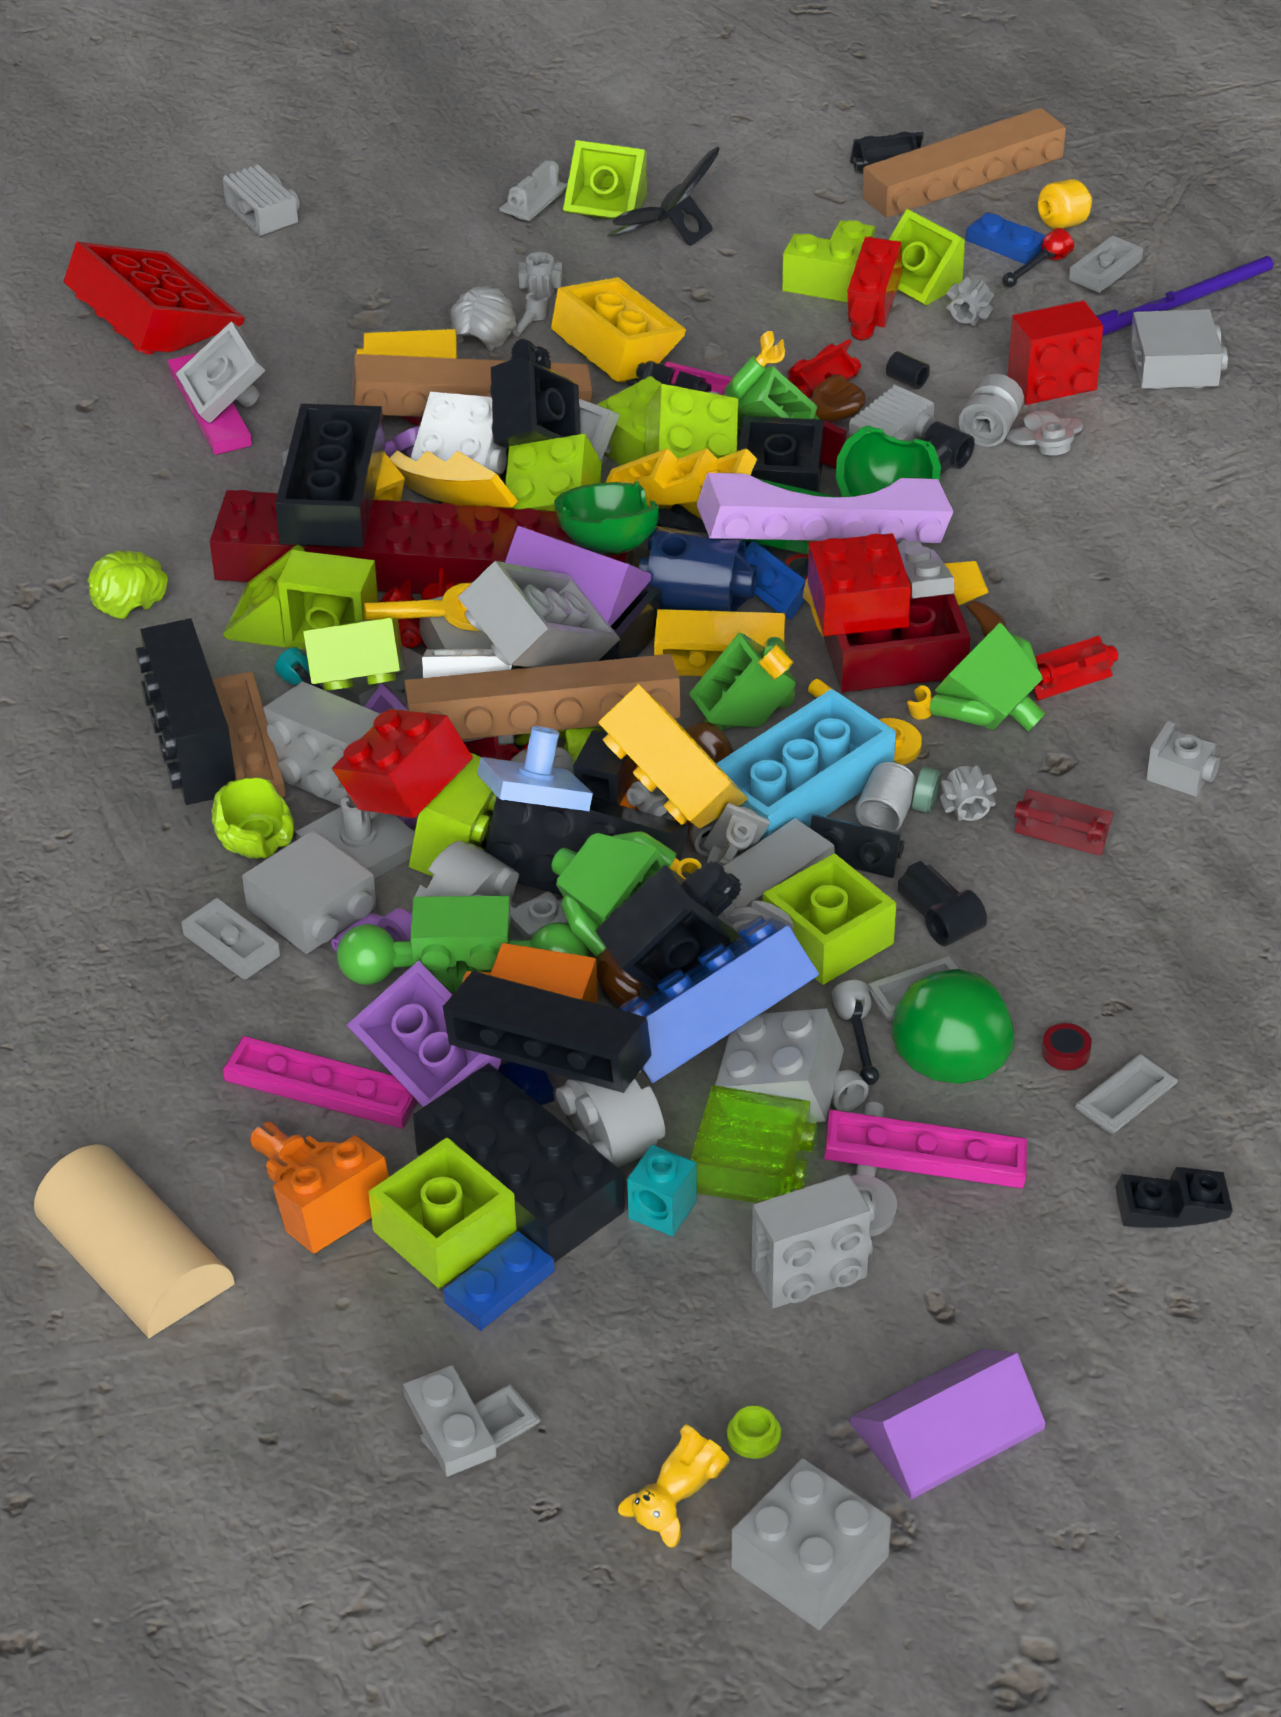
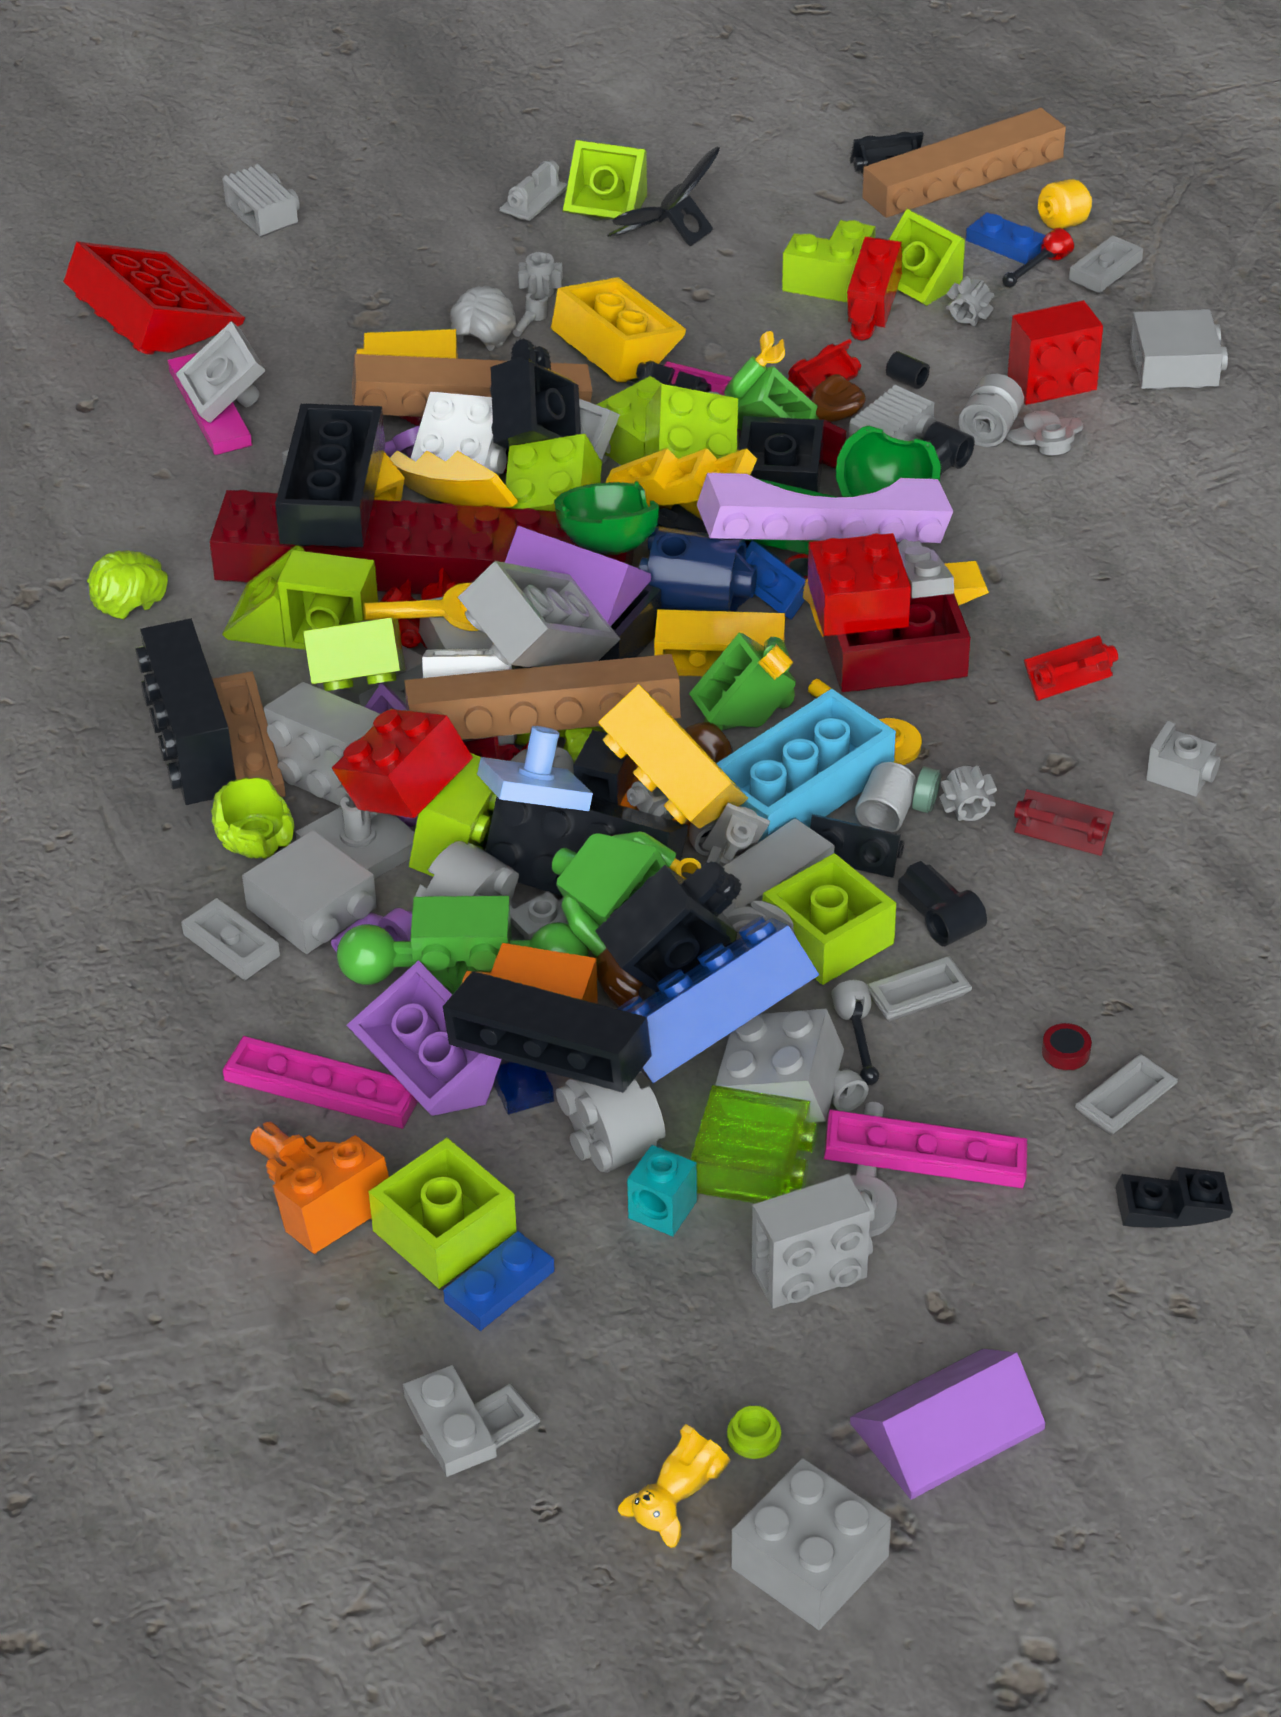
(128, 1238): tan brick -> none
(293, 667): teal hinge -> none
(557, 1178): black brick -> none
(953, 1027): green cylinder -> none
(987, 681): bright green torso -> none
(1113, 321): dark purple bar -> none

